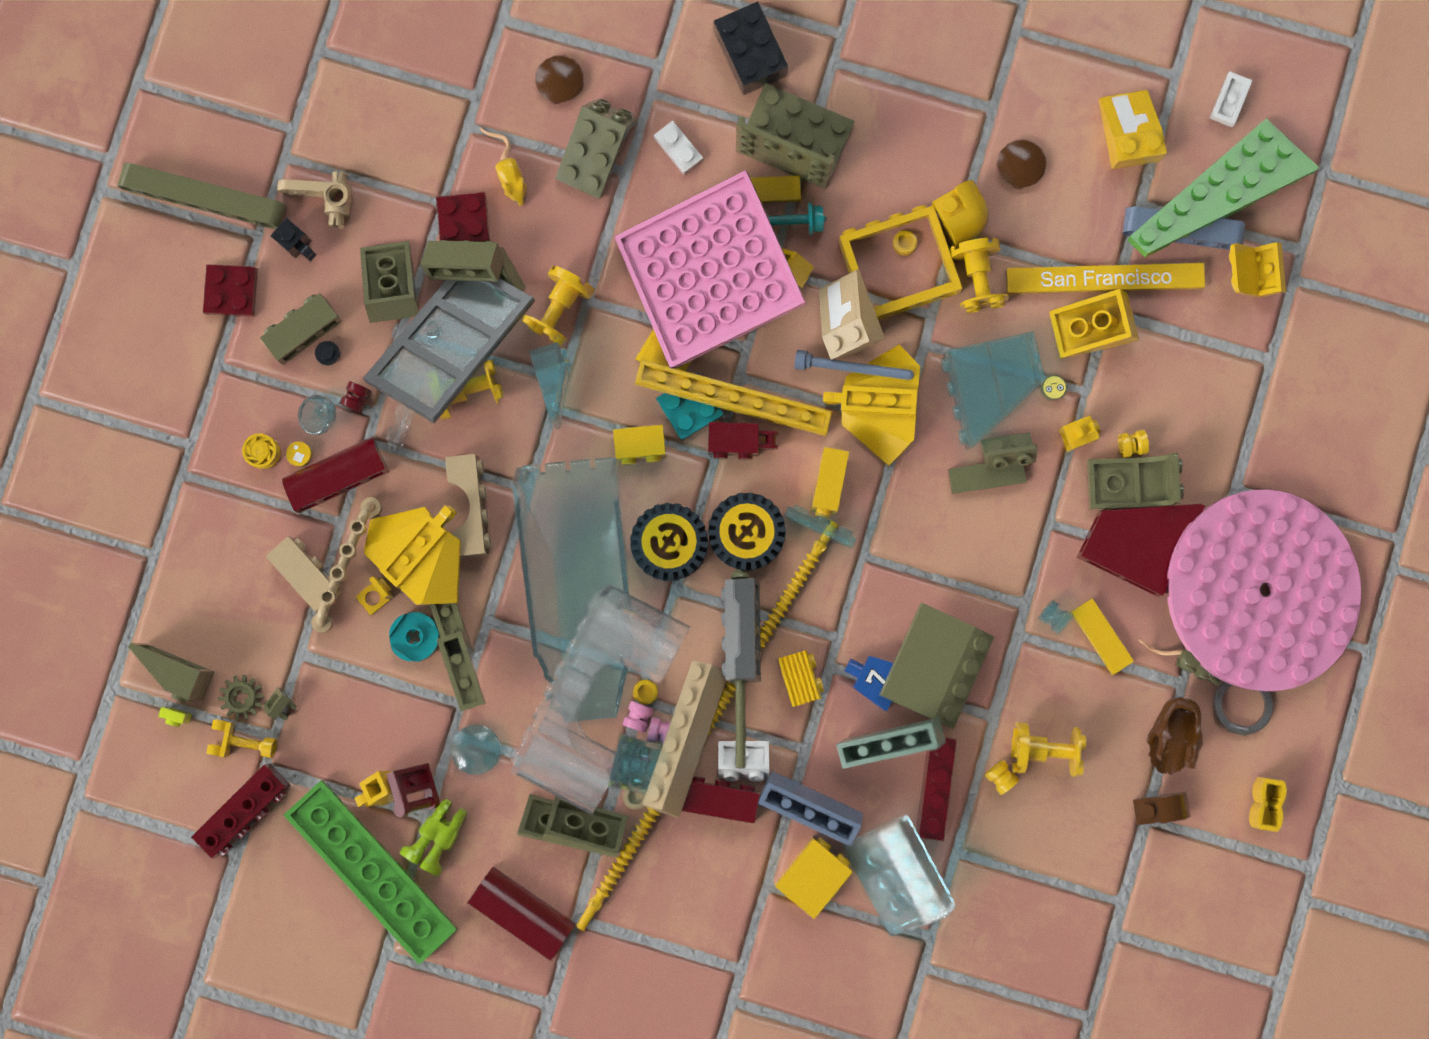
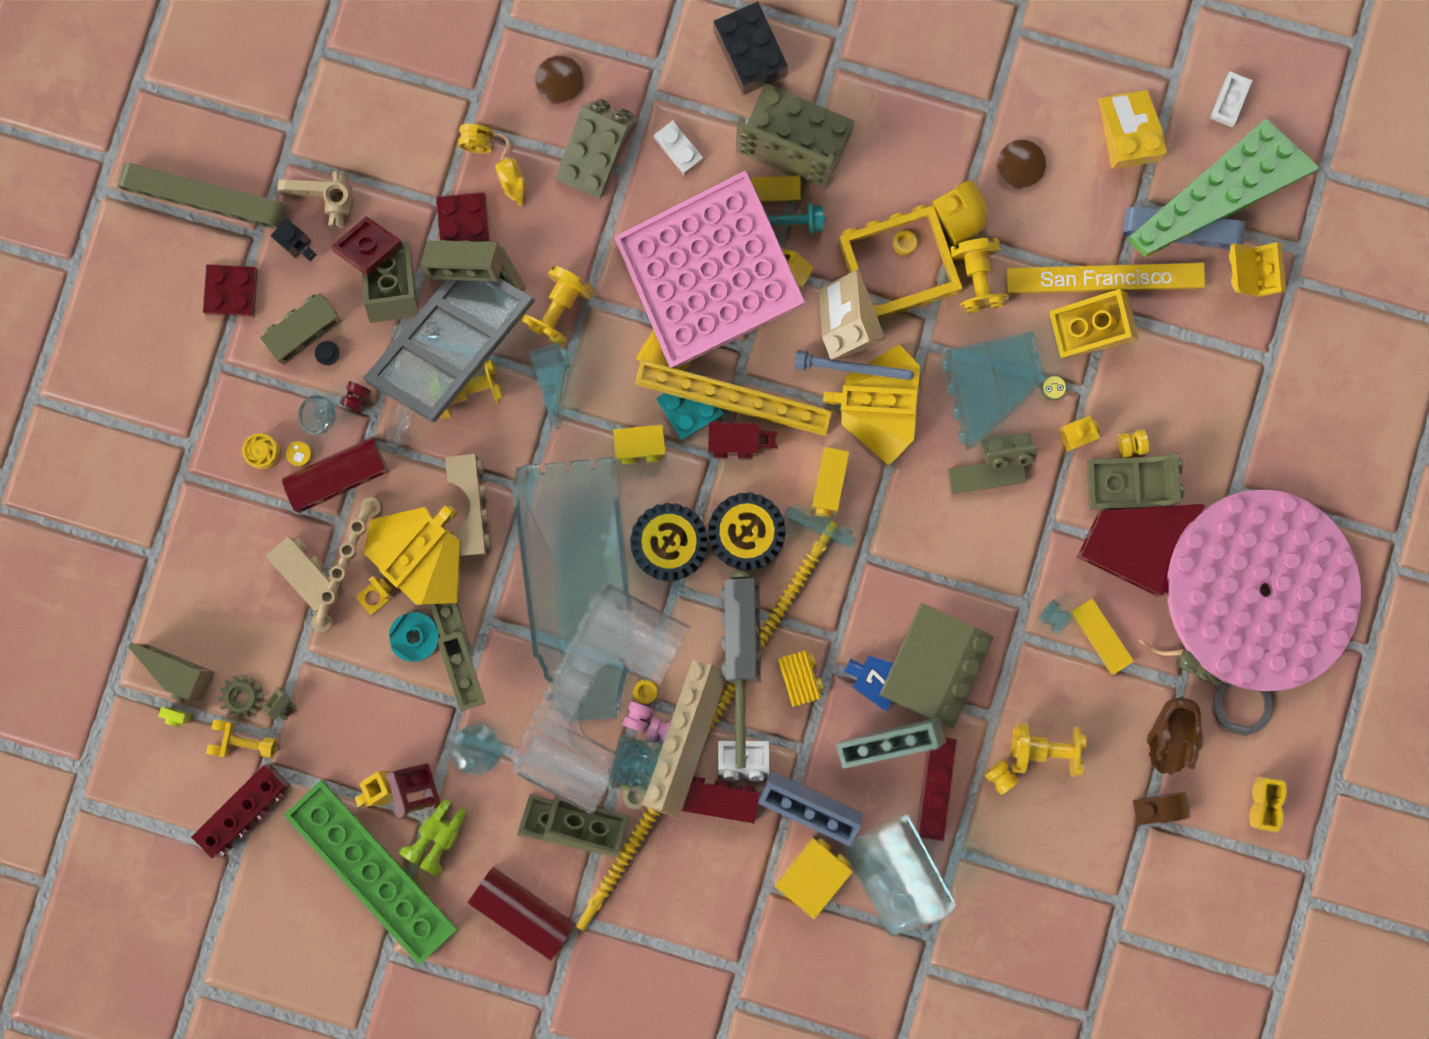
(367, 246): none -> dark red plate
(475, 138): none -> yellow wheel

